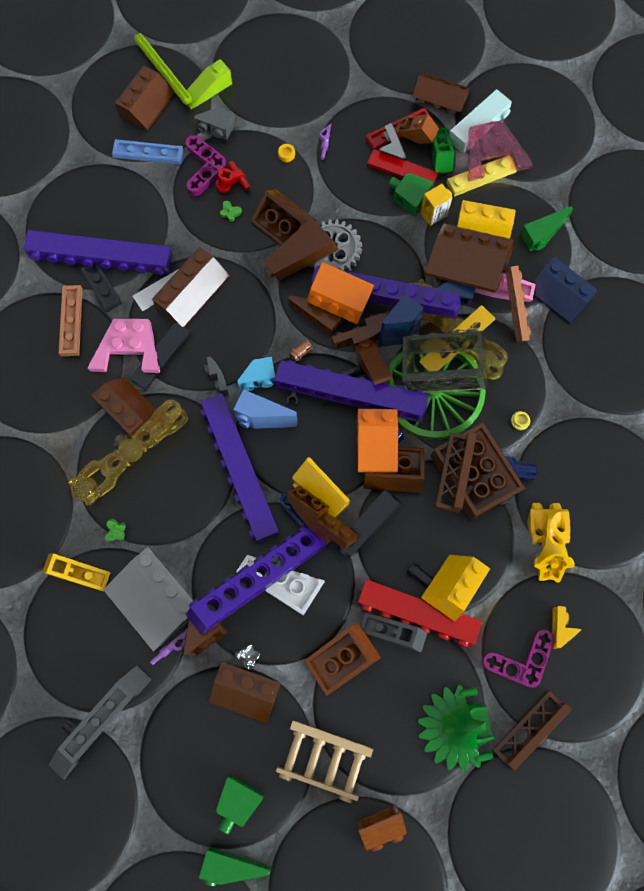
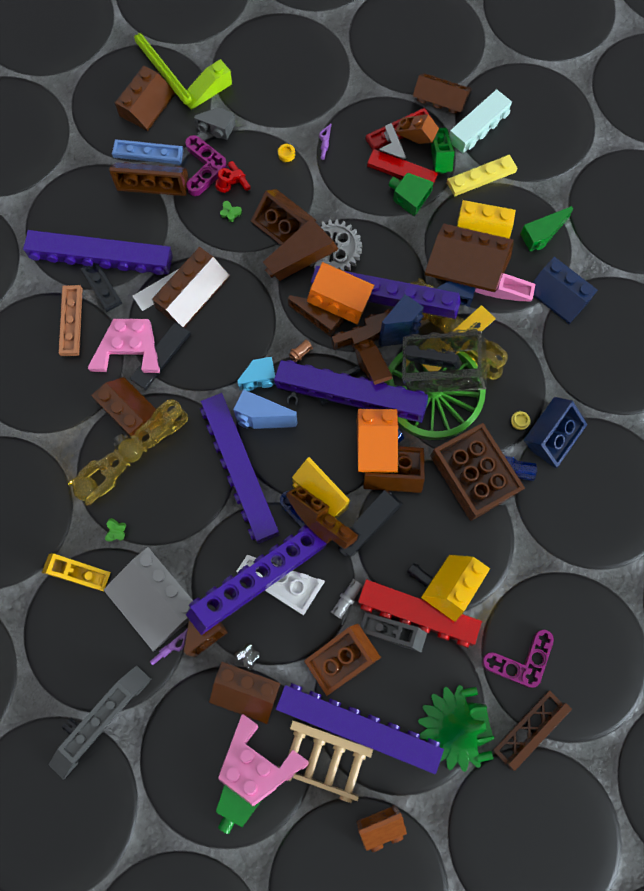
(149, 178): none -> reddish brown slope
(216, 375): dark grey slope -> none
(225, 868): green slope -> none
(249, 772): none -> bright pink wing
(346, 599): none -> light grey pin
(360, 729): none -> dark purple brick
(433, 357): none -> black hinge
(436, 204): yellow brick -> none
(463, 471): reddish brown fence -> none
(493, 141): clear pink wing -> none
(517, 297): nougat plate -> none
(553, 541): yellow hips -> none
(556, 431): none -> dark blue slope
(559, 631): yellow slope -> none

